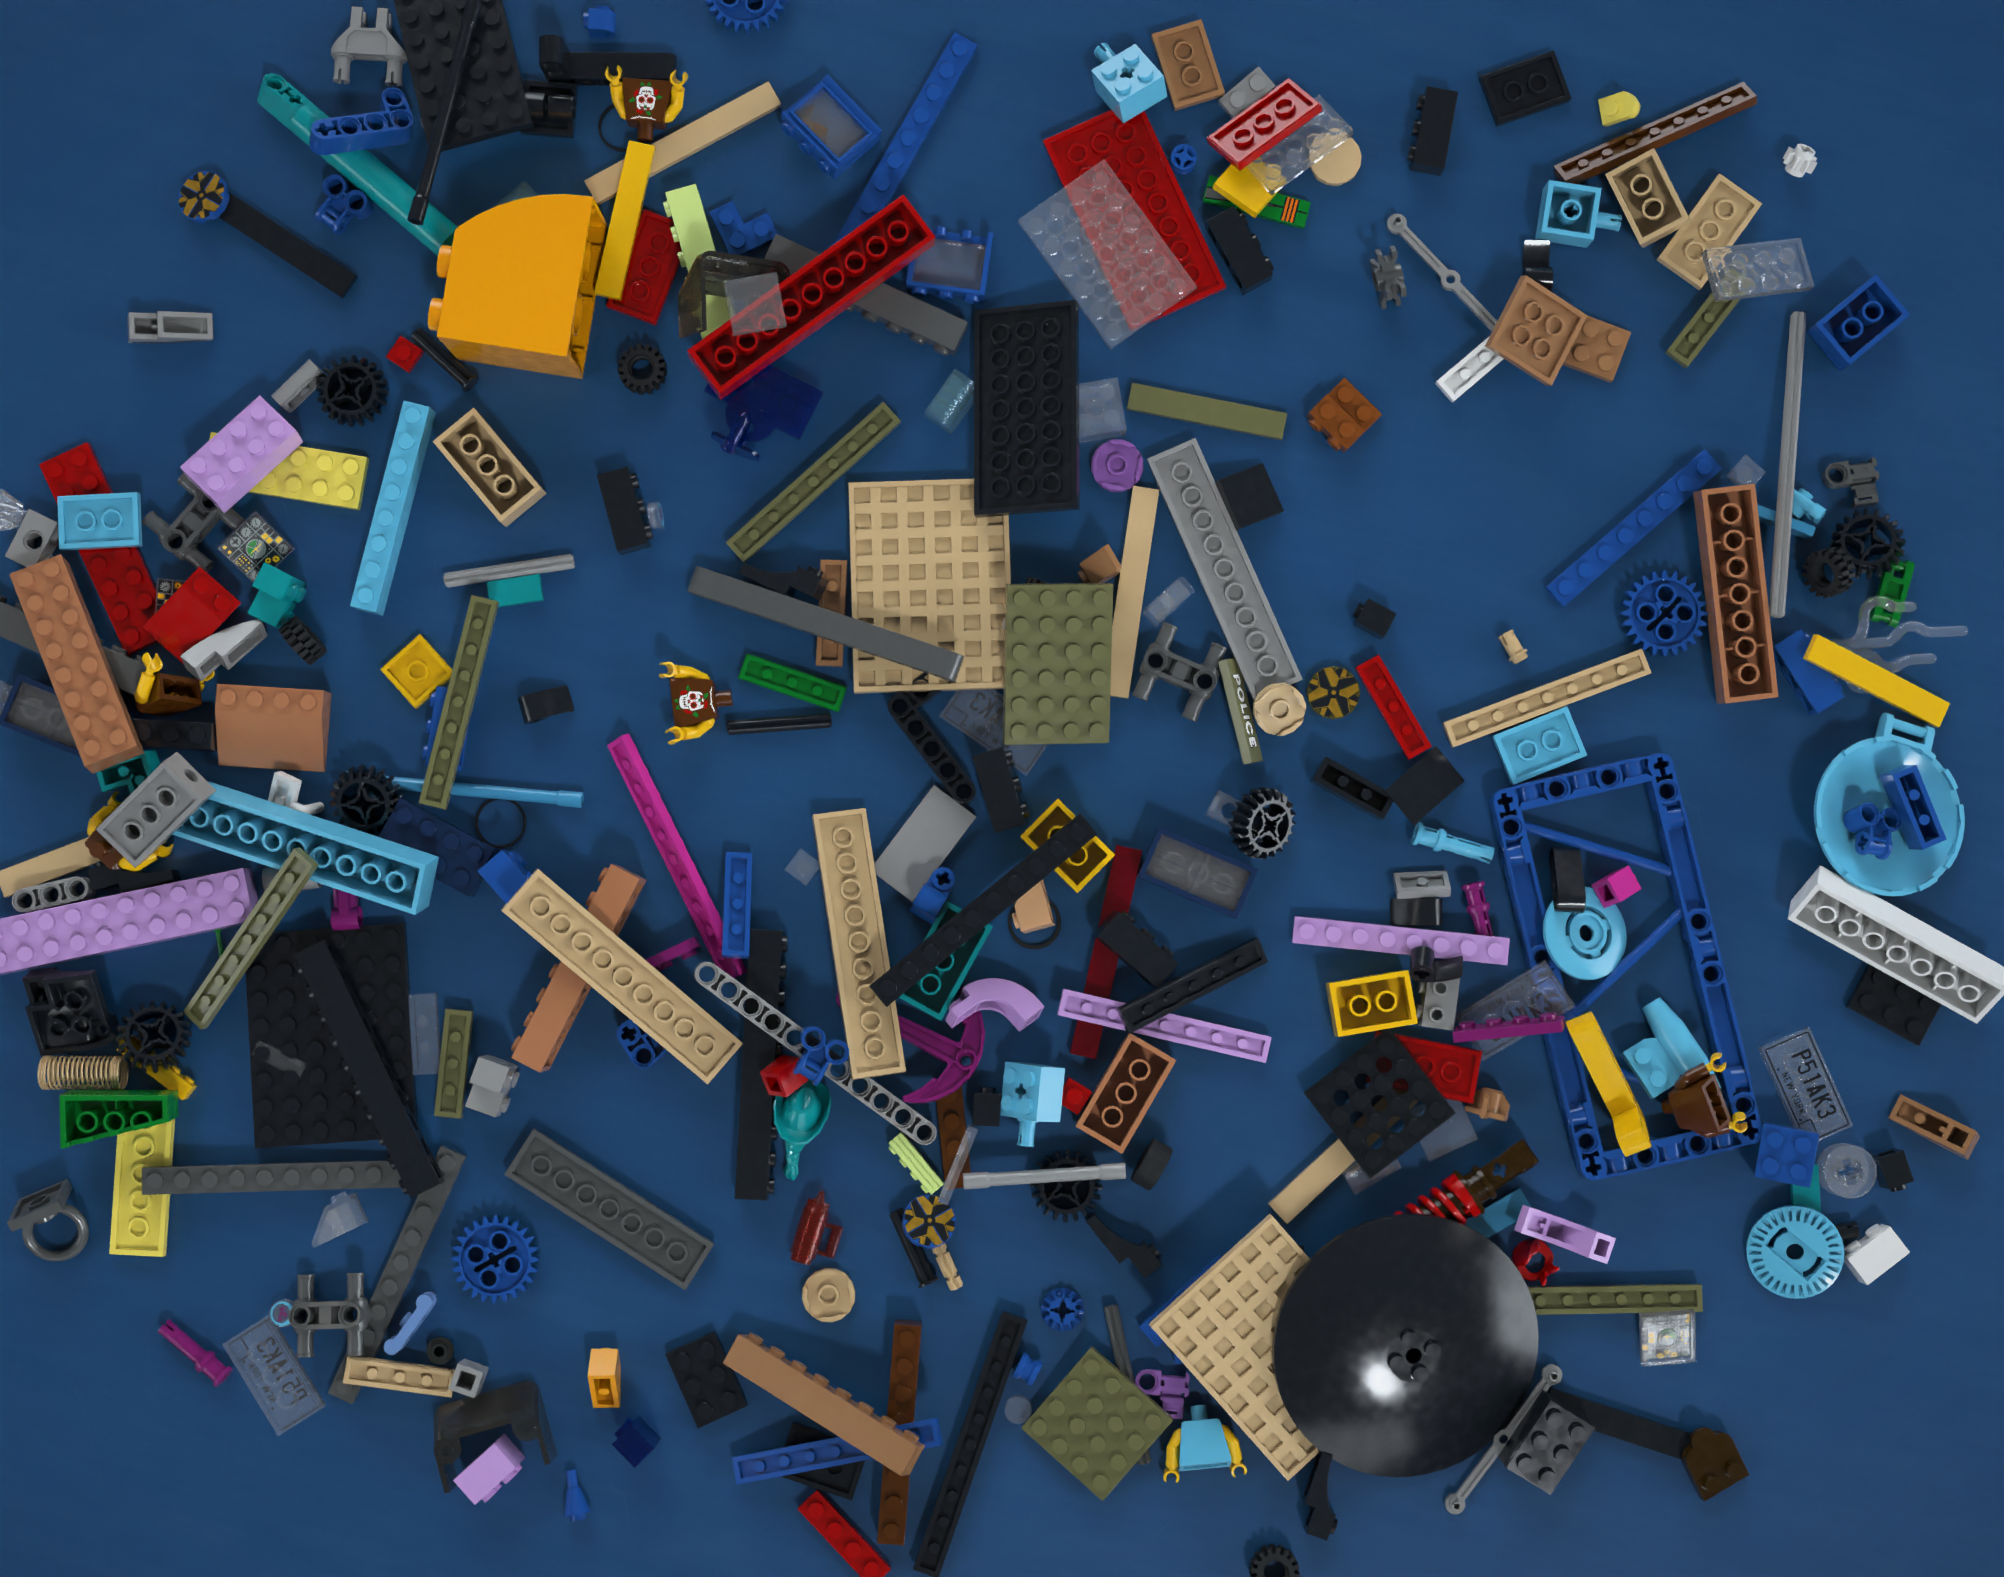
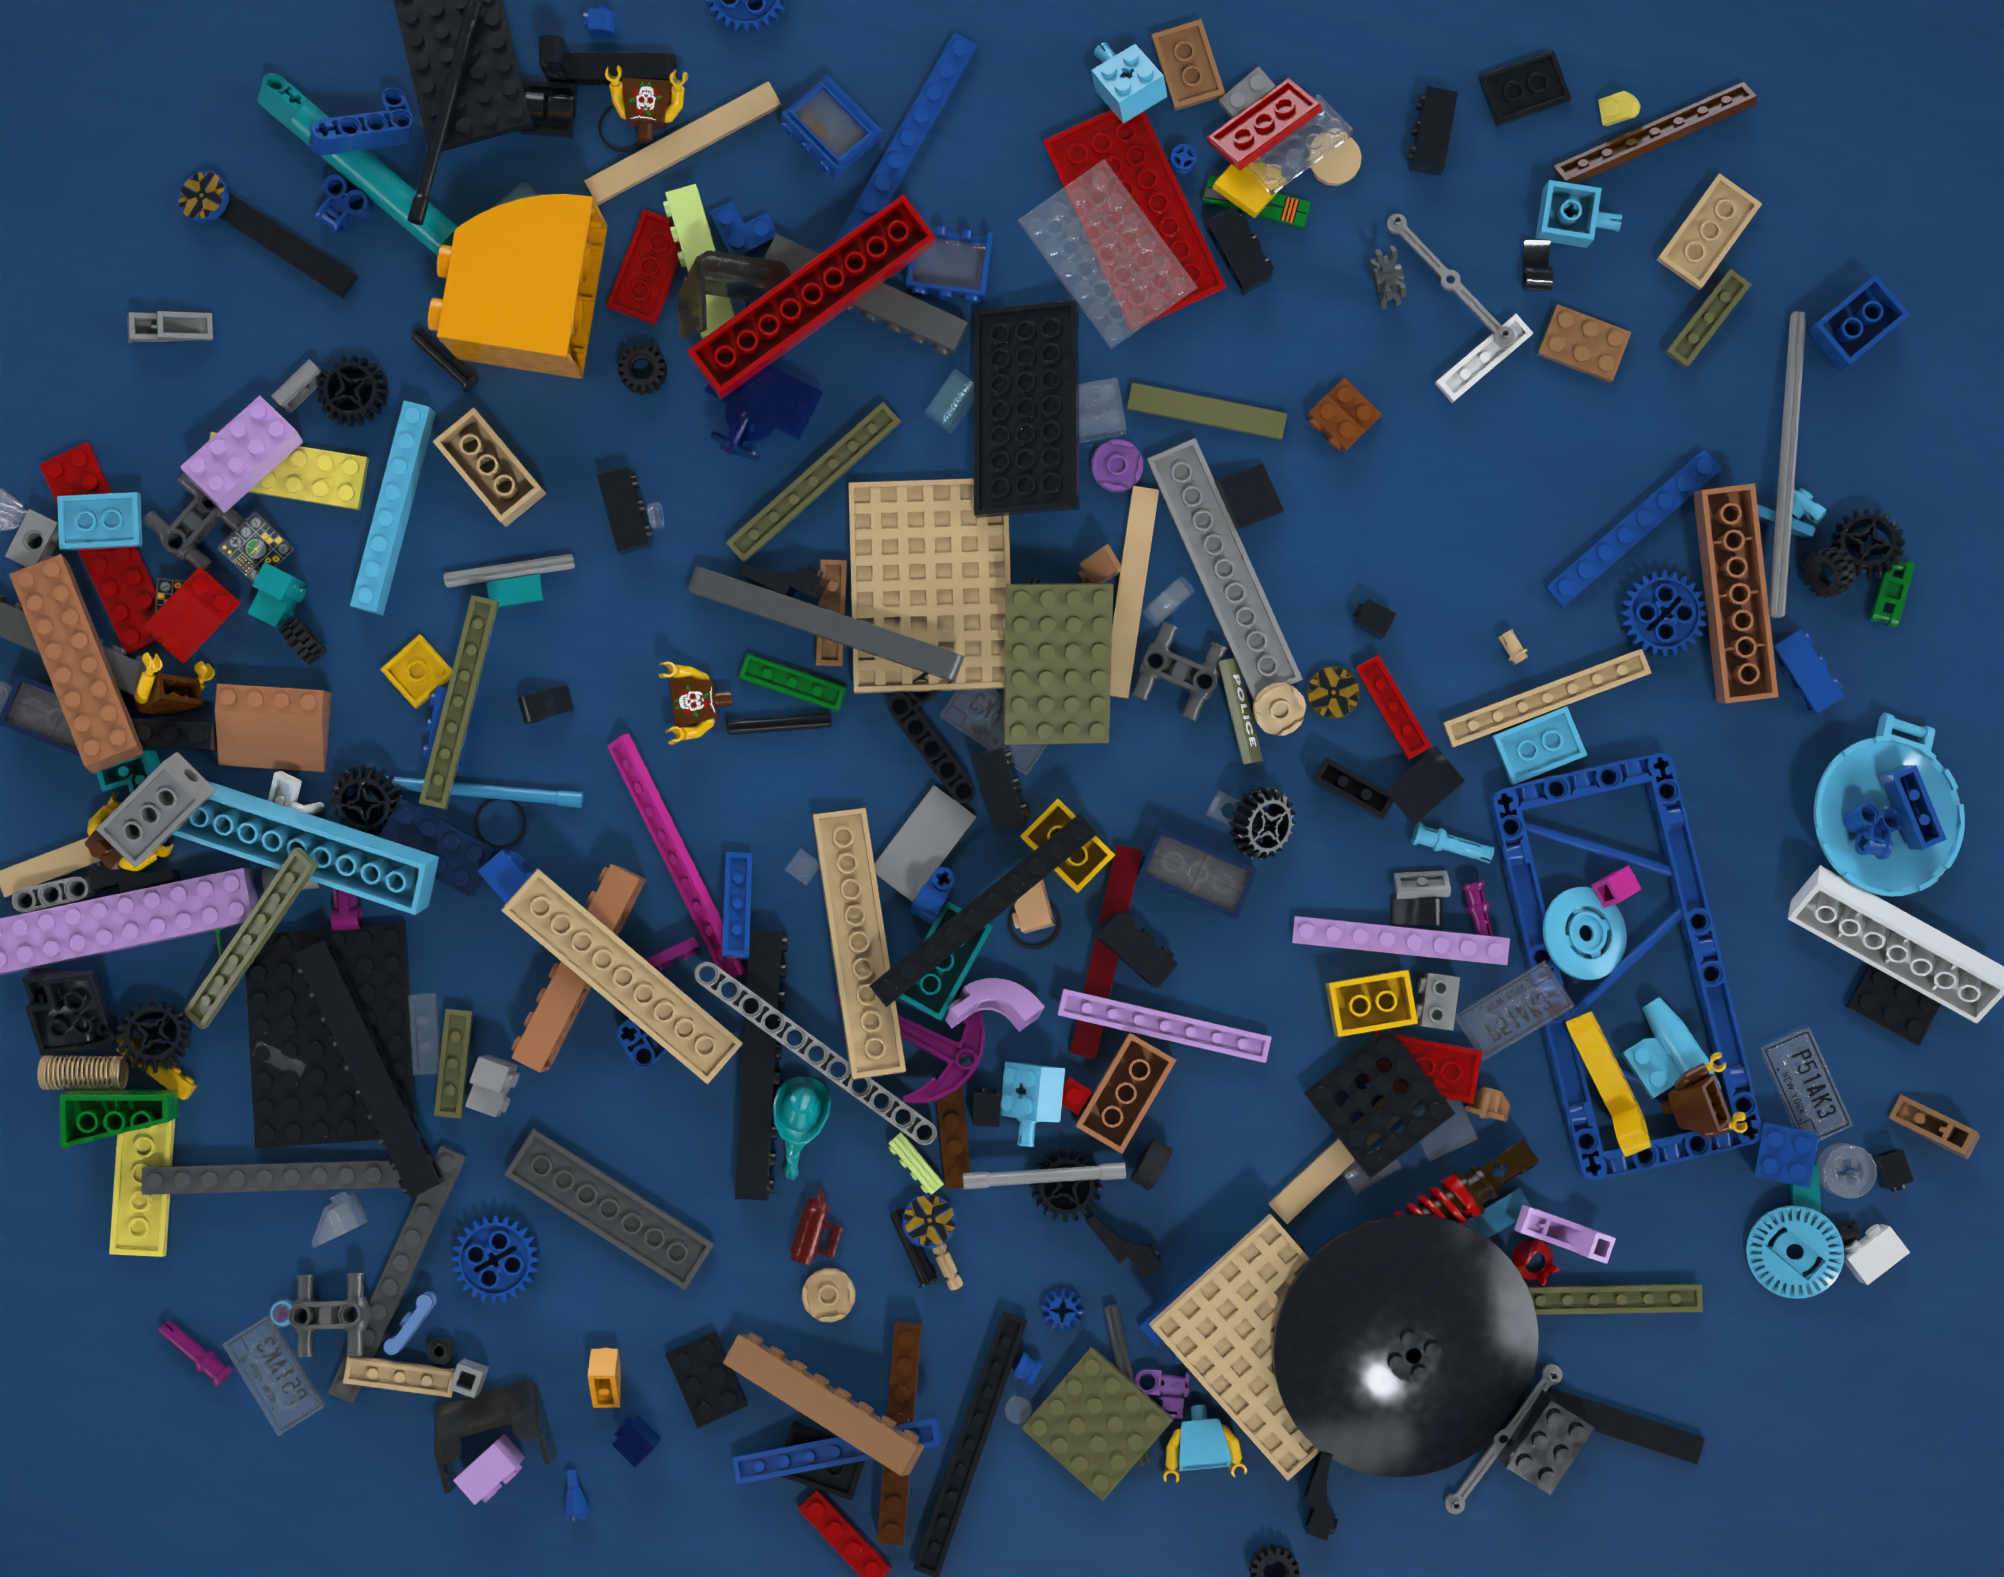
(42, 1207): dark grey tile -> none
(223, 648): light grey slope -> none
(370, 45): light grey connector -> none
(405, 354): red plate -> none
(624, 220): yellow tile -> none
(754, 304): clear tile -> none
(779, 1076): red brick -> none
(818, 1055): blue piece -> none
(957, 1164): clear tile -> none
(1192, 985): black tile -> none
(1425, 969): black panel -> none
(1519, 1026): magenta plate -> none
(1536, 330): medium nougat plate -> none
(1567, 880): black beam -> none
(1648, 198): tan brick -> none
(1667, 1337): clear tile -> none
(1712, 1462): dark brown plate -> none
(1745, 472): clear plate -> none
(1757, 269): clear plate -> none
(1800, 160): white gear -> none
(1859, 642): clear plant -> none
(1860, 481): dark grey piece -> none
(1876, 680): yellow tile -> none

